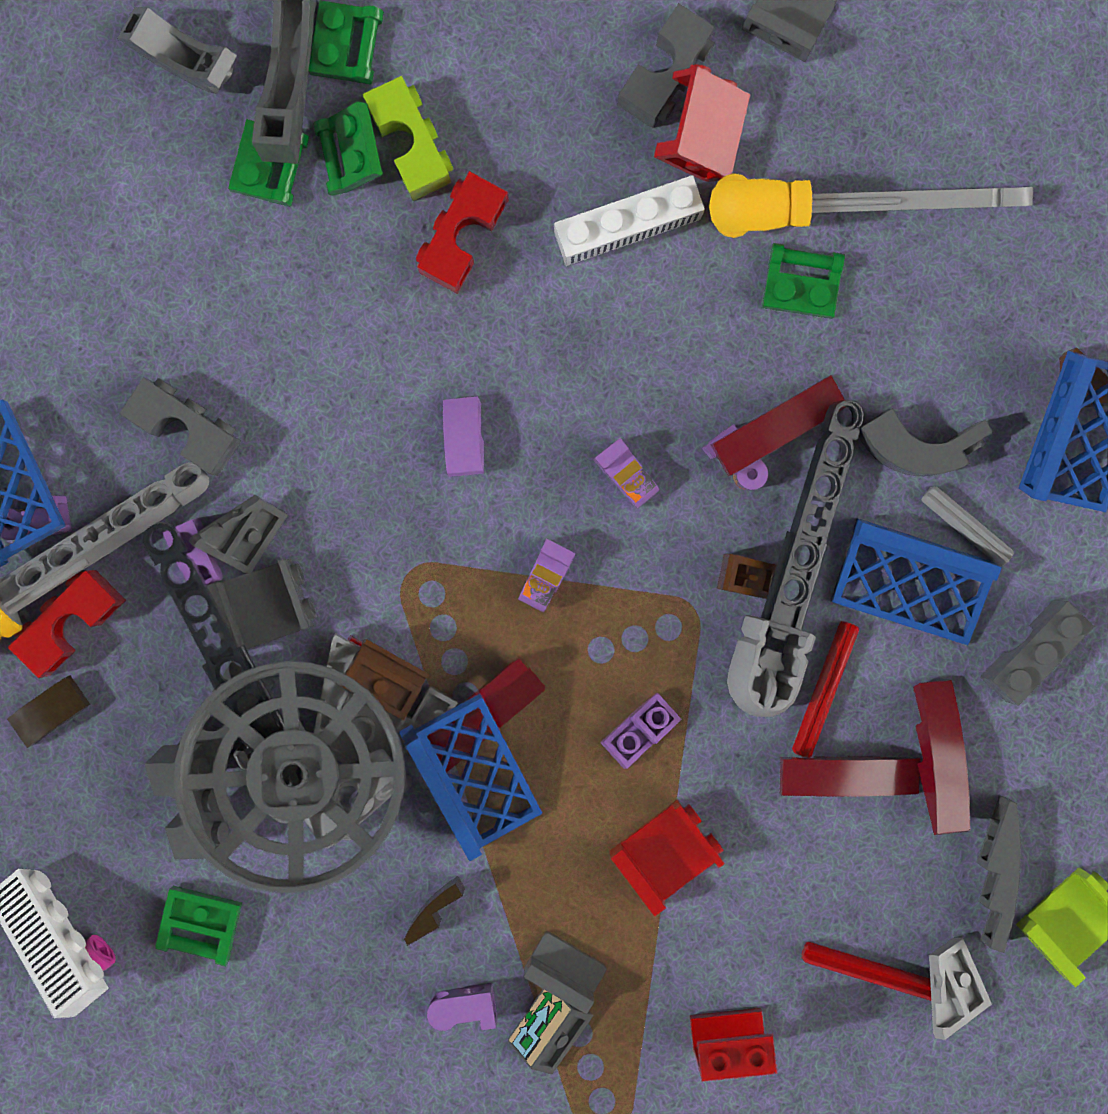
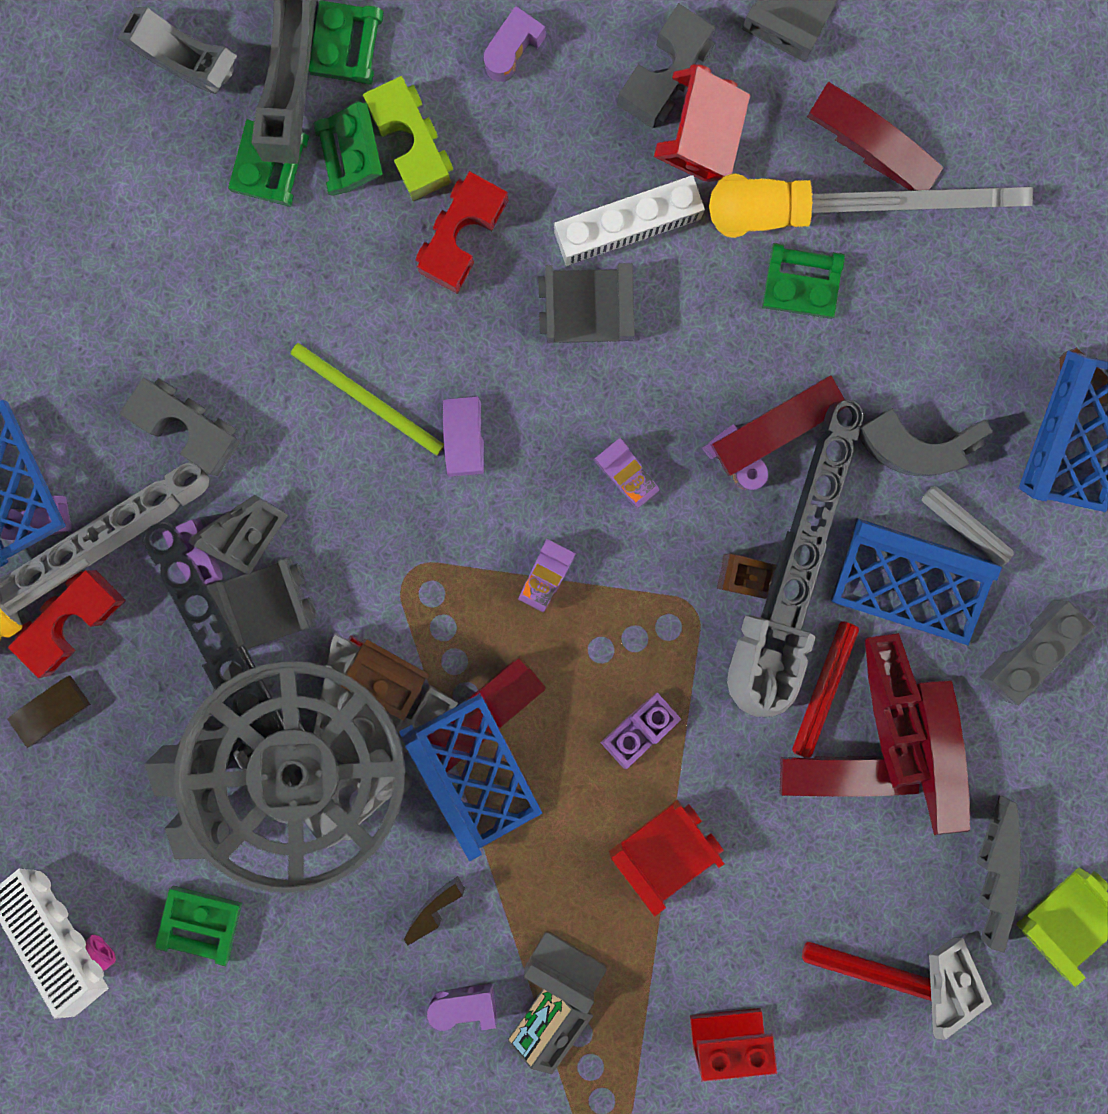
(367, 399): none -> lime piece
(510, 43): none -> medium lavender leg
(587, 305): none -> dark grey panel
(874, 139): none -> dark red slope
(894, 709): none -> dark red slope

